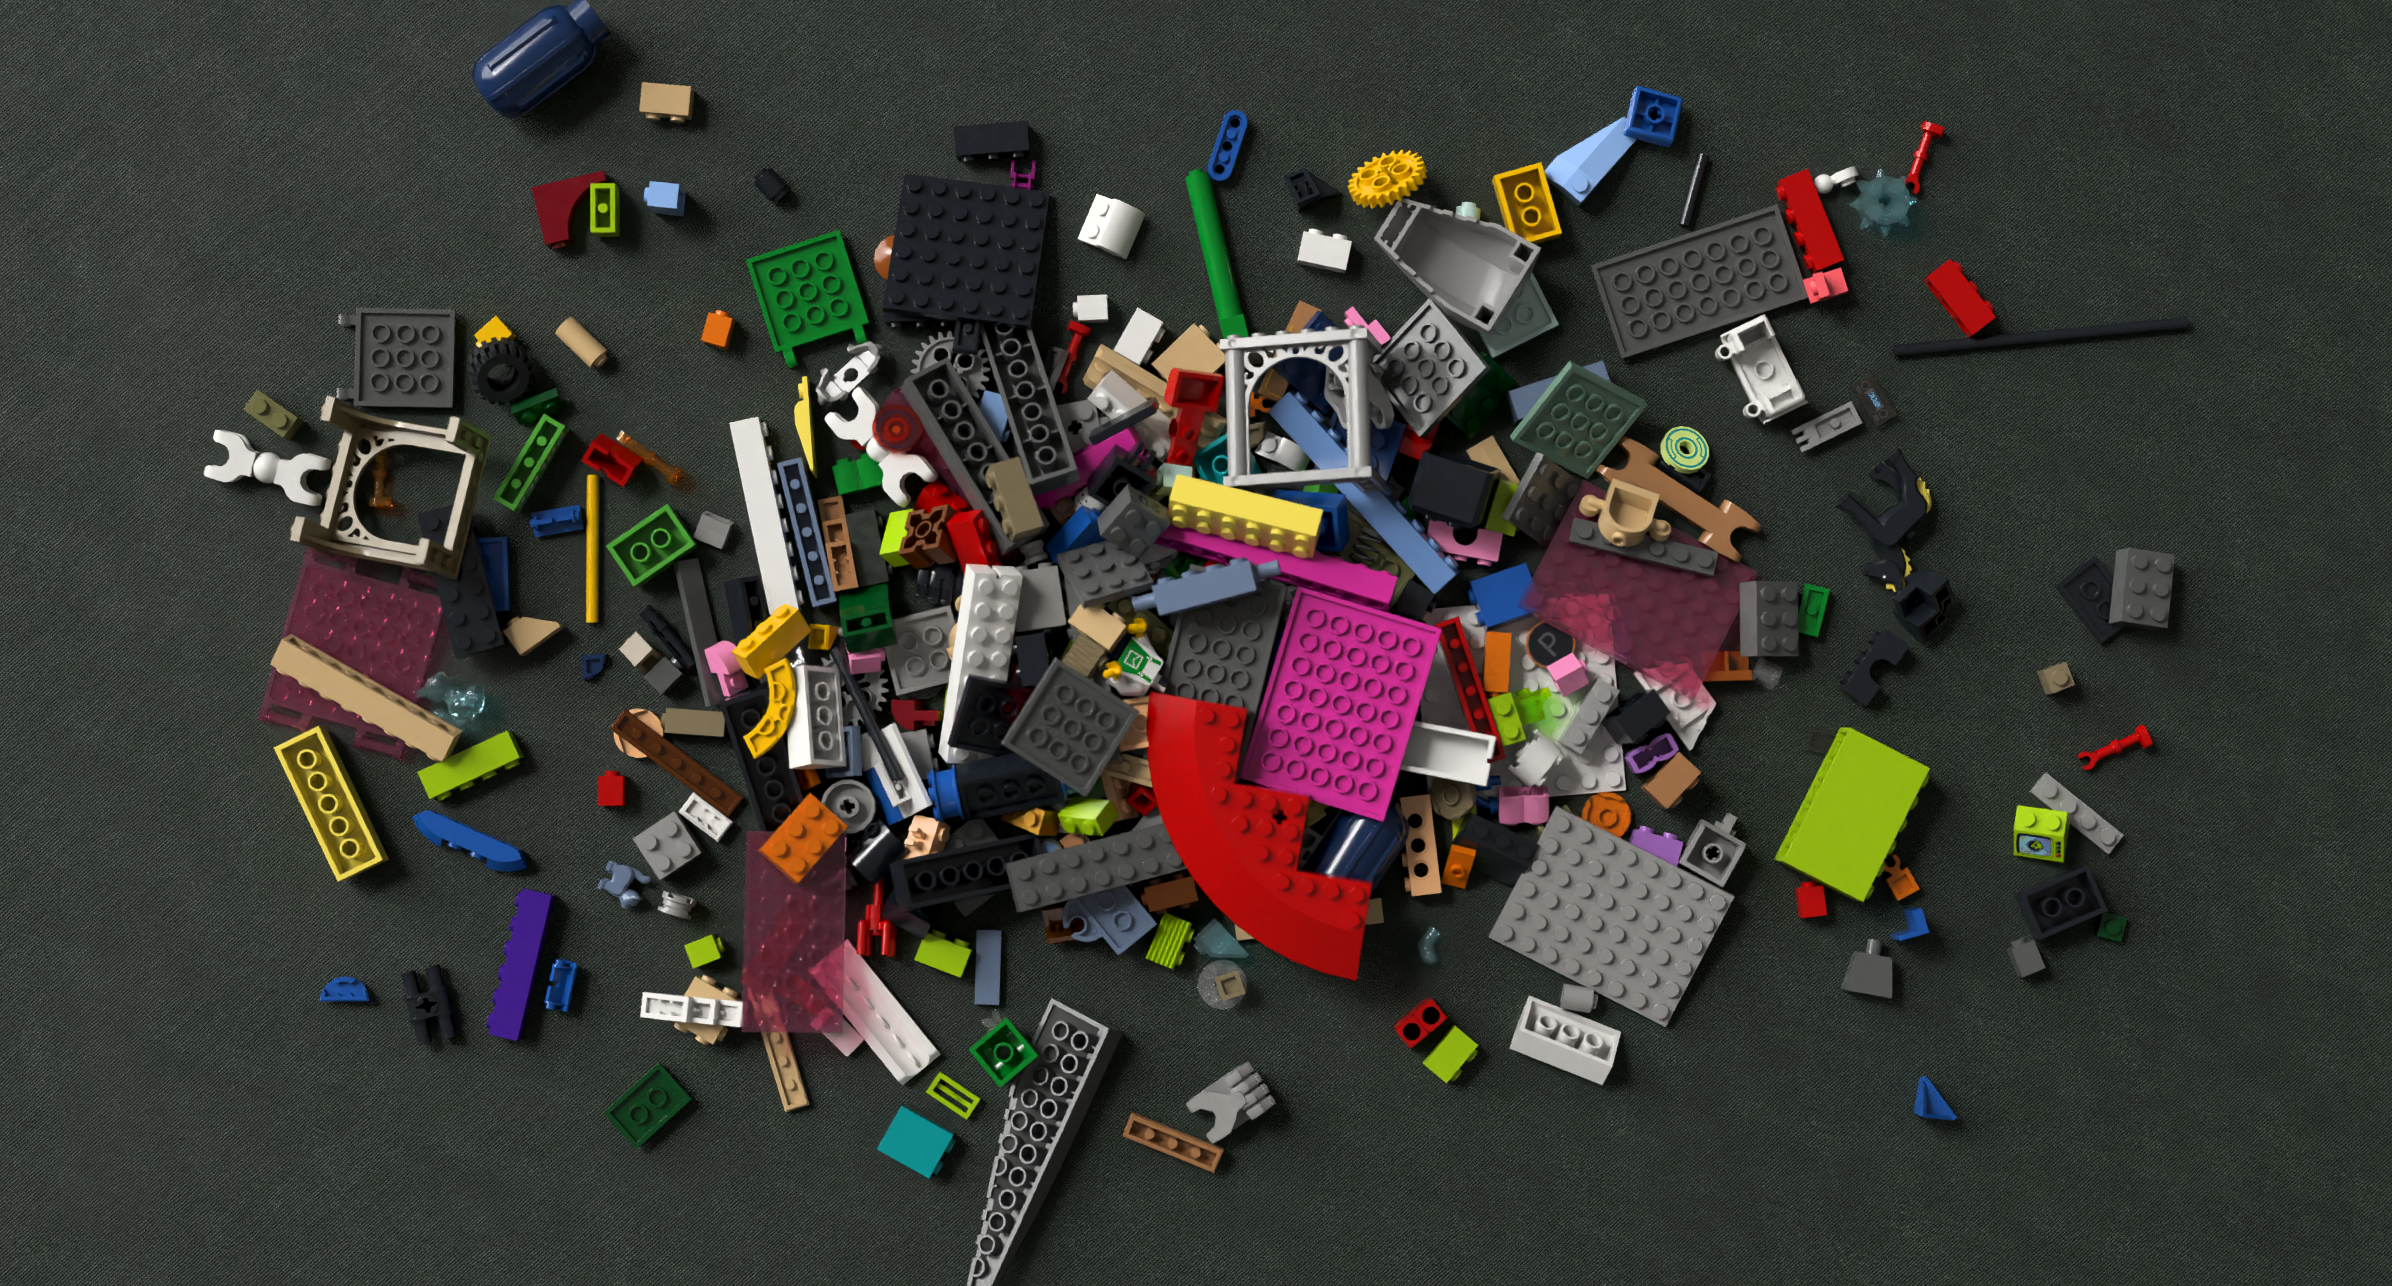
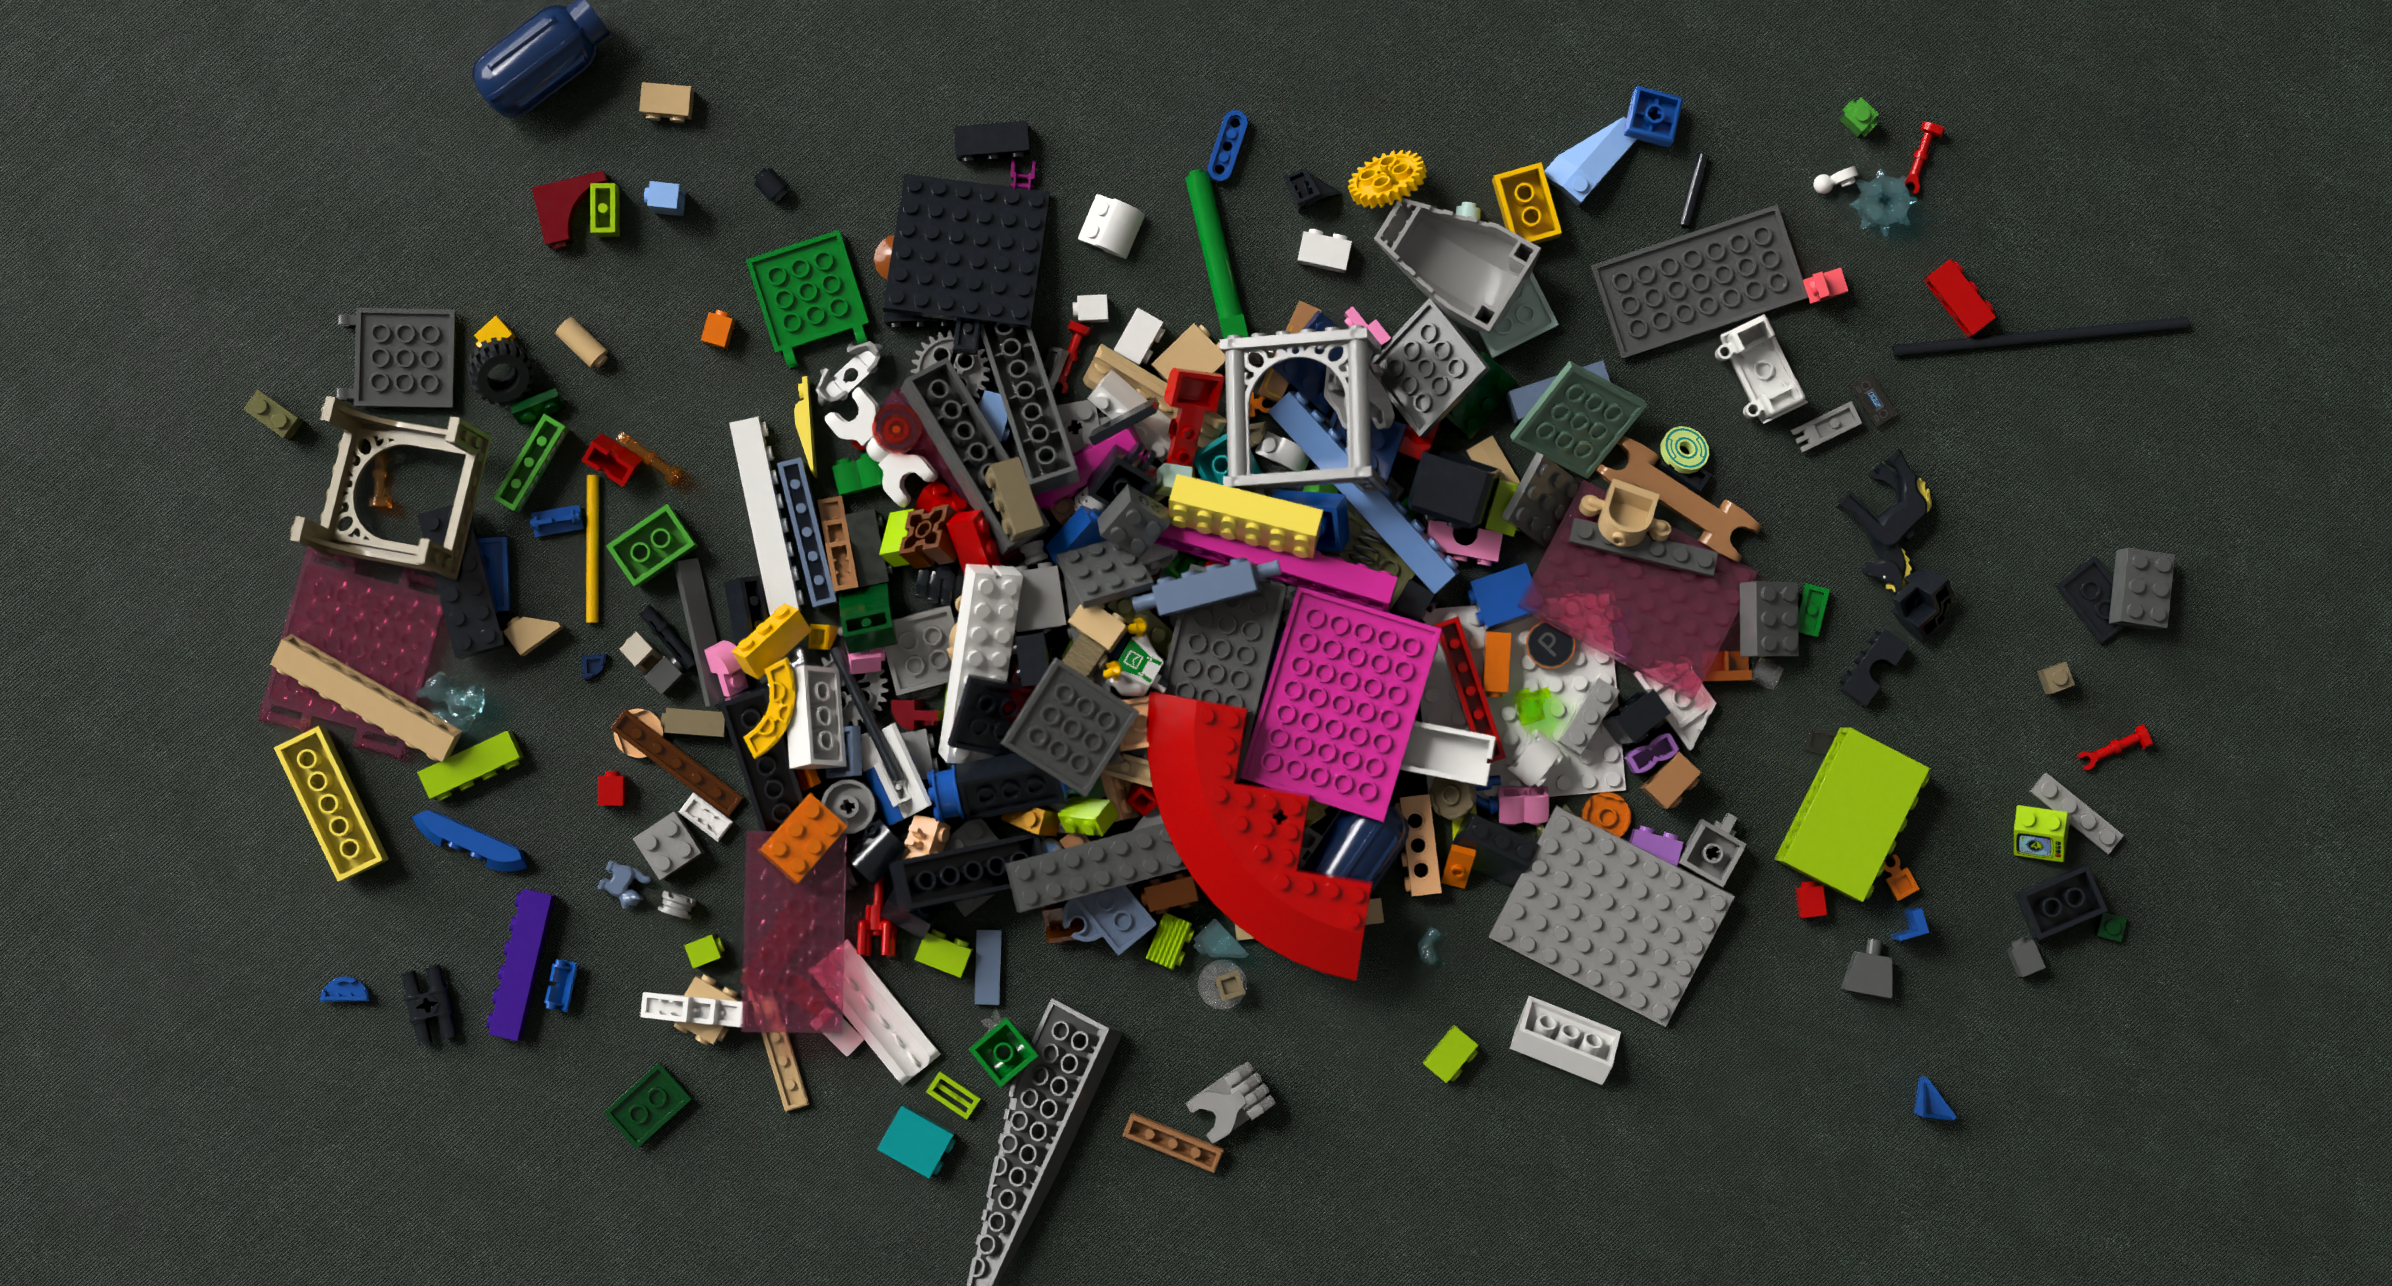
(267, 467): white piece -> none
(713, 530): light grey piece -> none
(1417, 1019): red piece -> none
(1506, 719): lime brick -> none
(1568, 674): bright pink brick -> none
(1578, 998): light grey brick -> none
(1809, 221): red brick -> none
(1859, 117): none -> bright green brick

